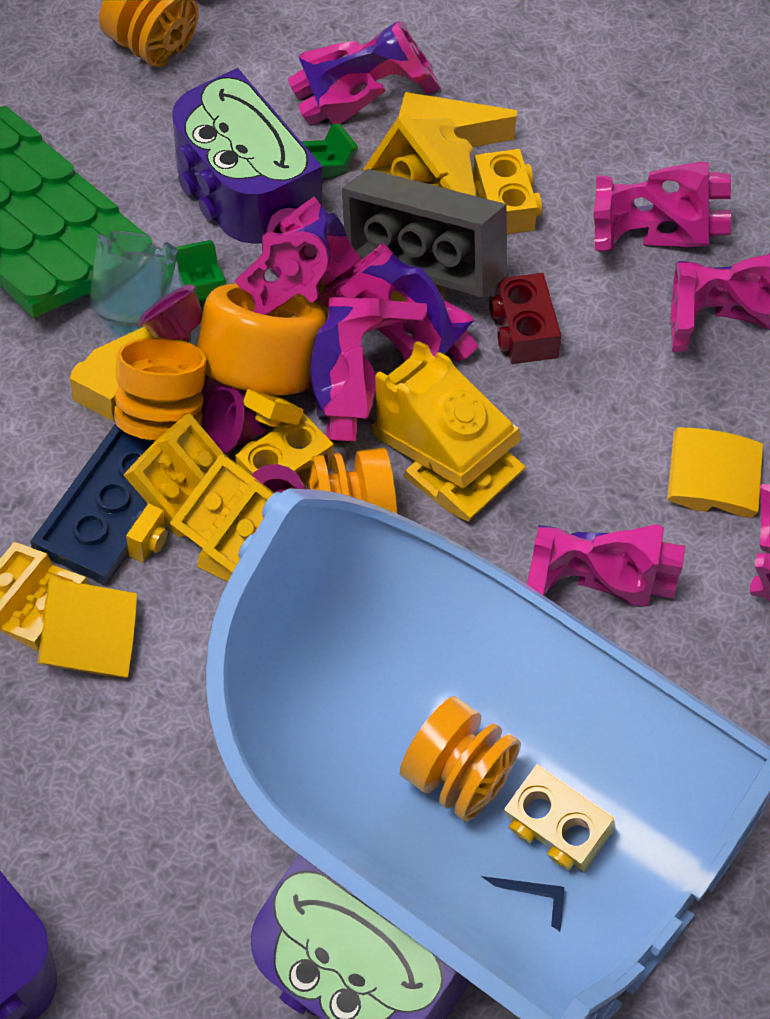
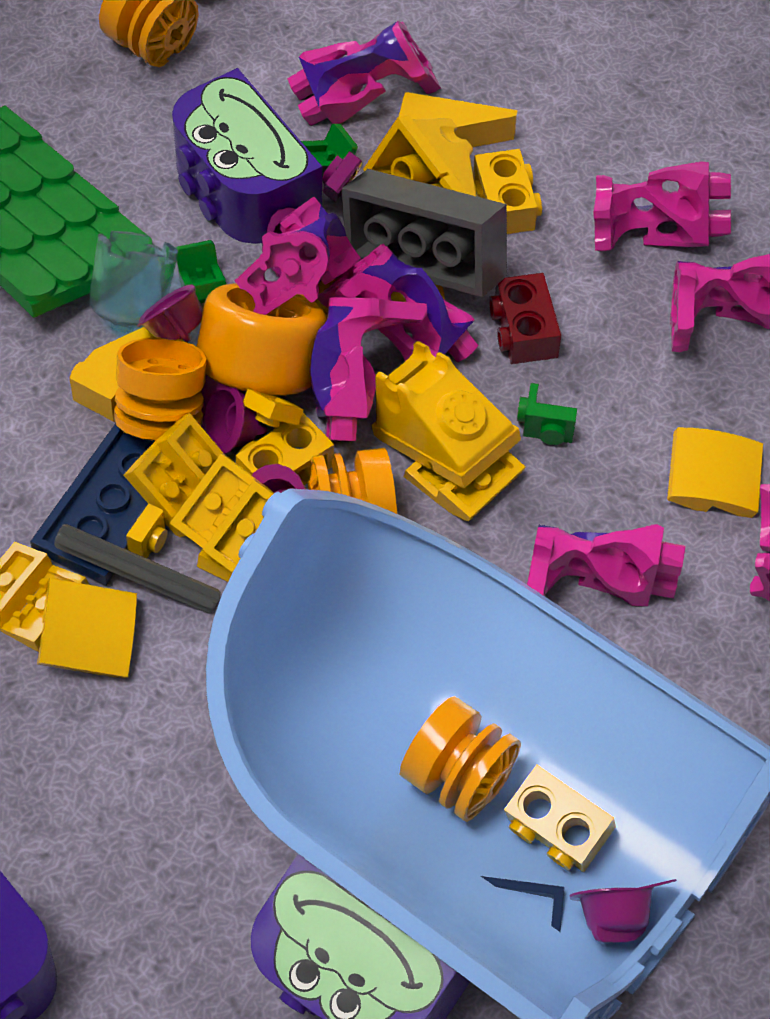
(137, 568): none -> dark grey axle
(339, 174): none -> magenta hinge
(546, 421): none -> green bracket
(617, 913): none -> magenta piece

